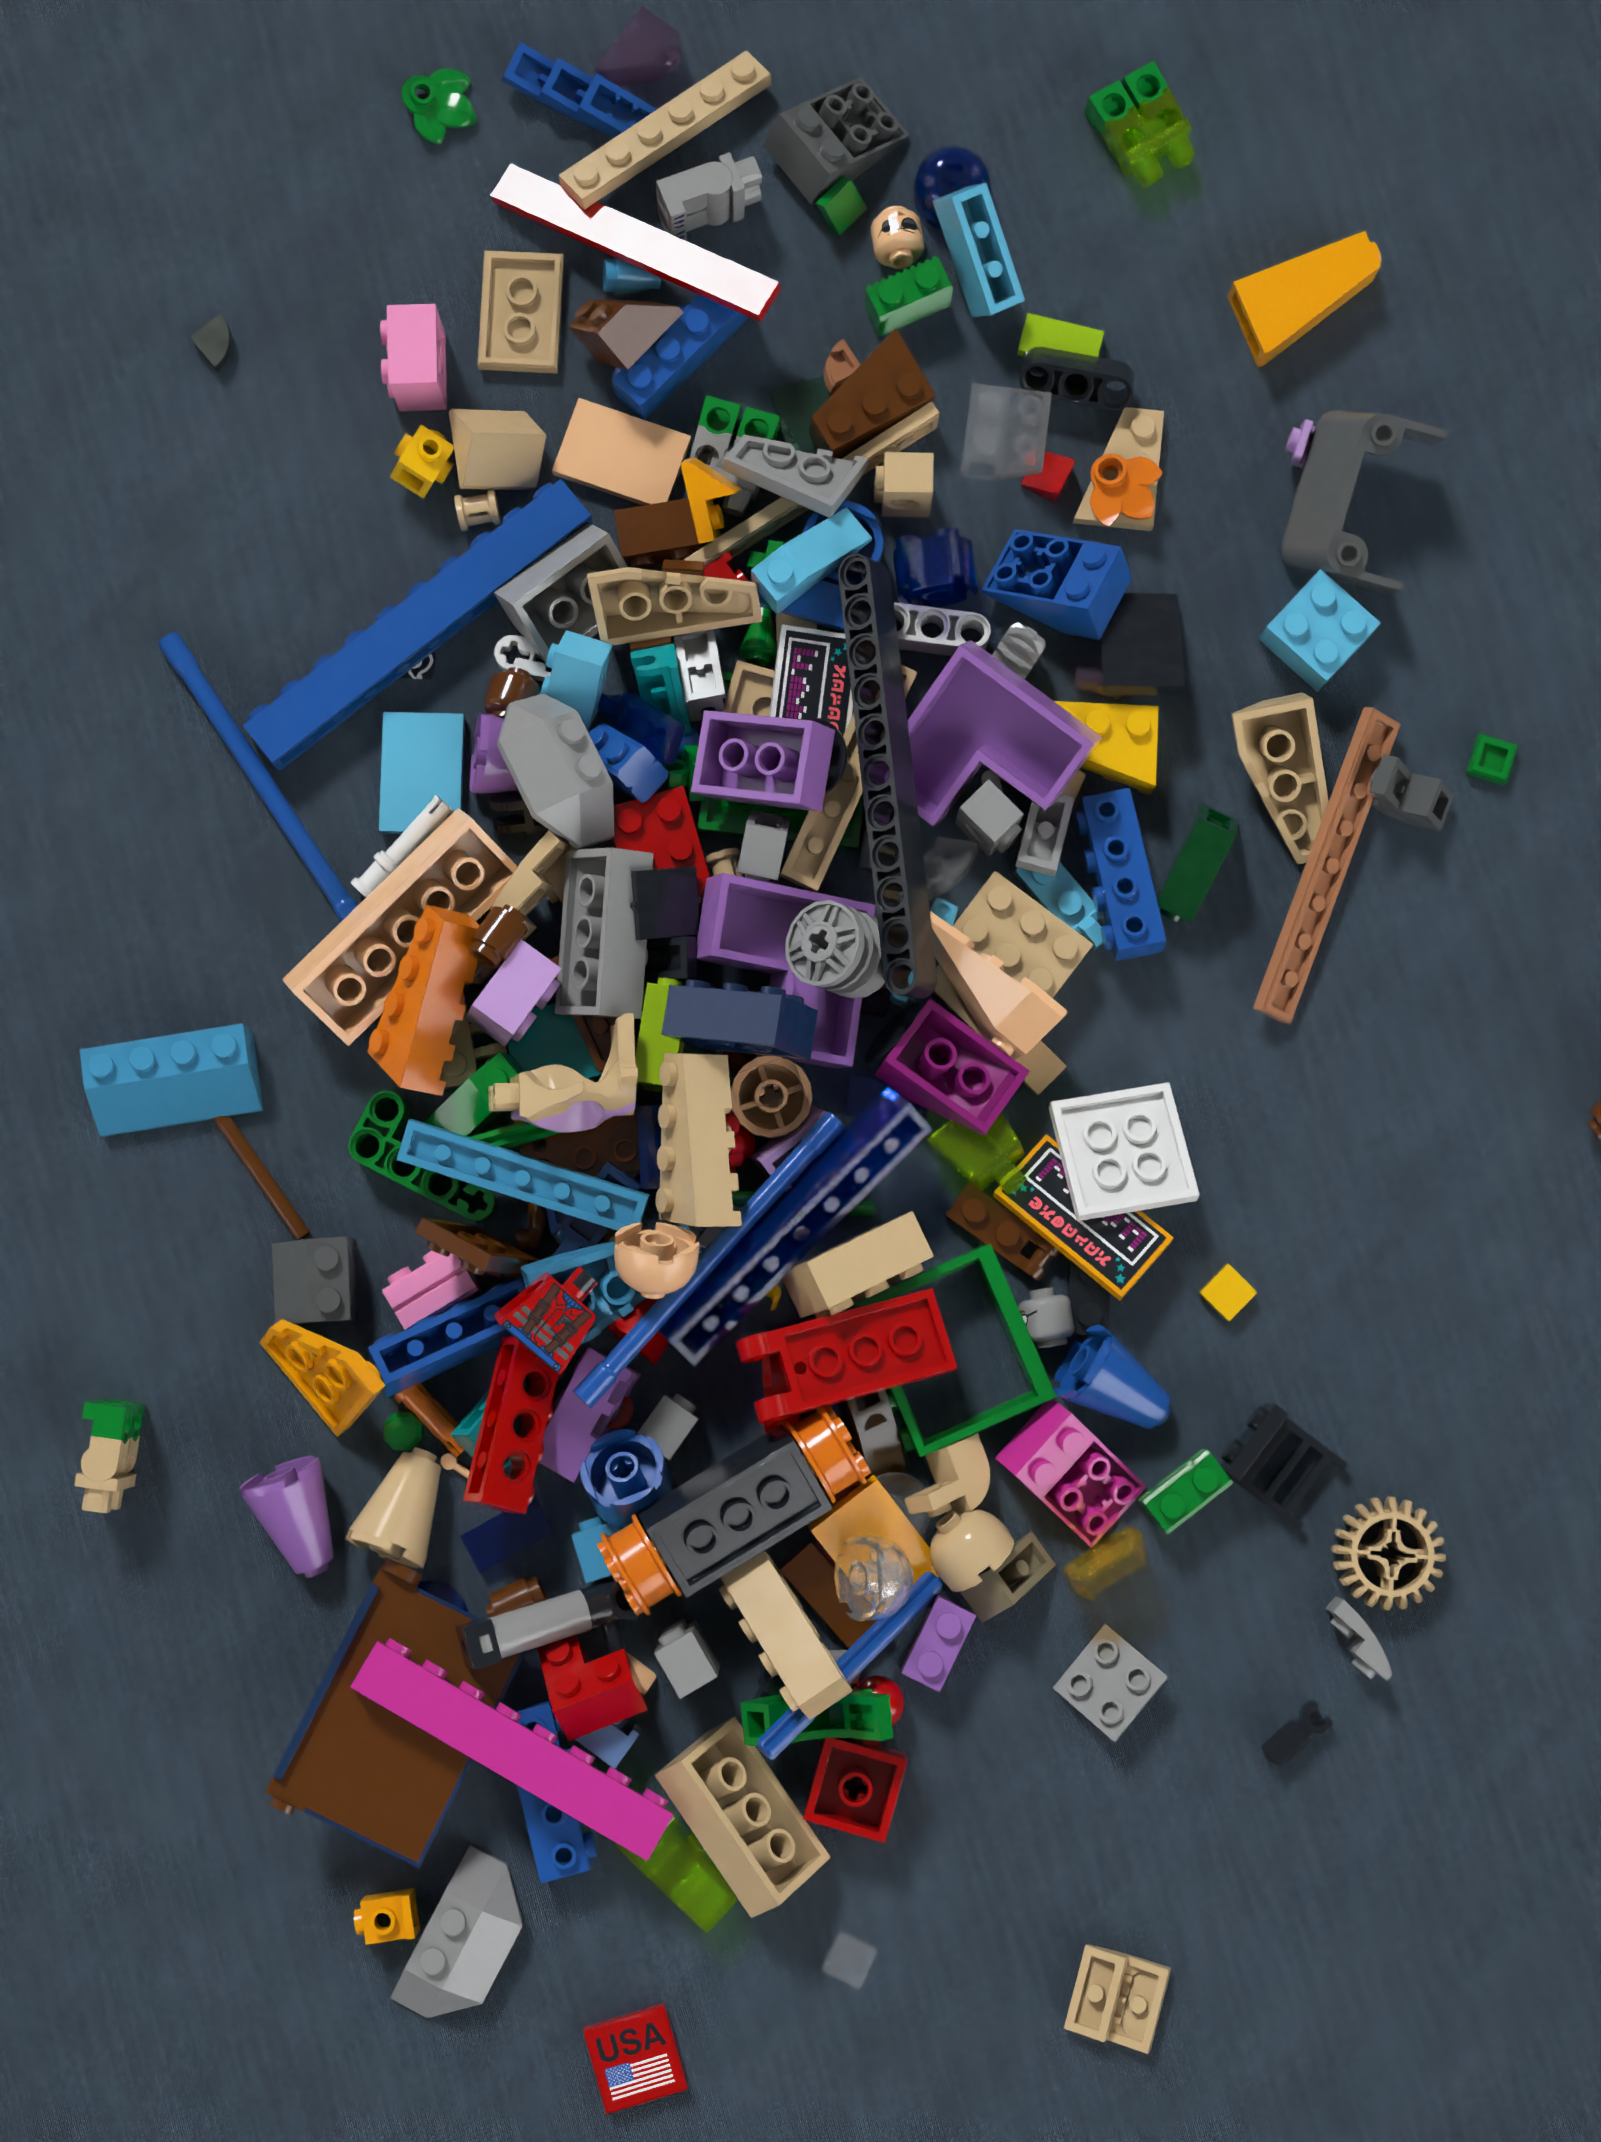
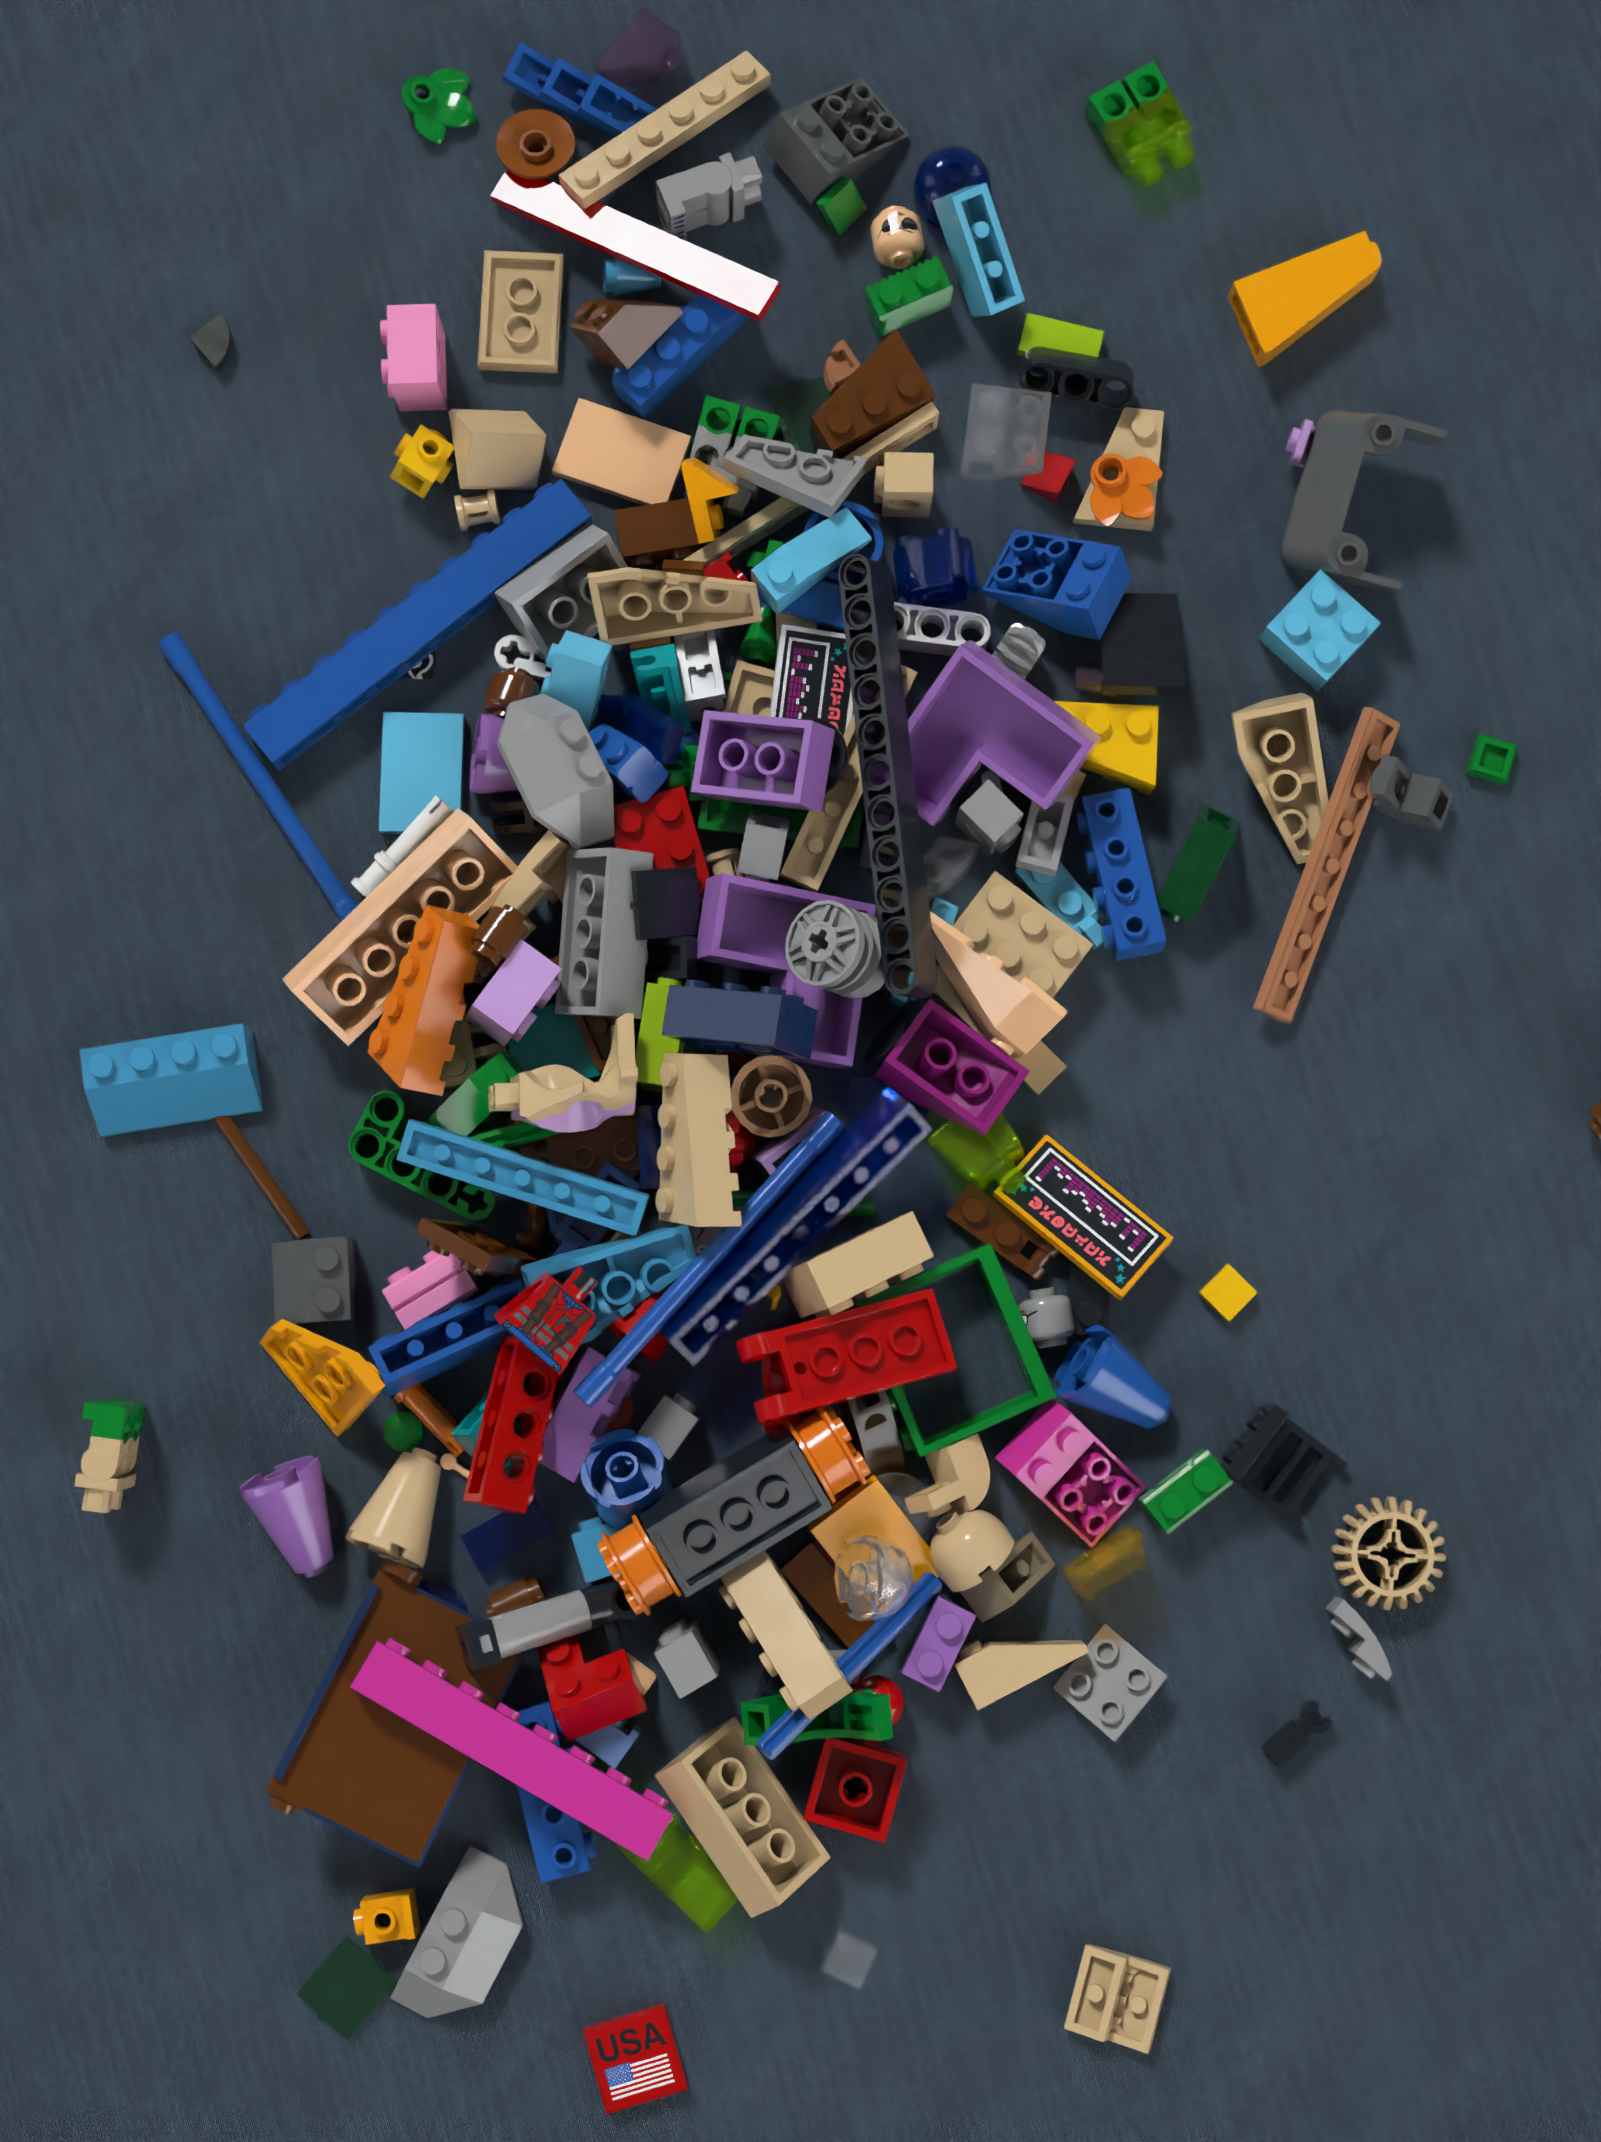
(347, 1987): none -> clear green piece
(530, 132): none -> dark orange dish
(655, 1259): light nougat cylinder -> none
(1006, 1666): none -> tan slope
(1123, 1151): white plate -> none

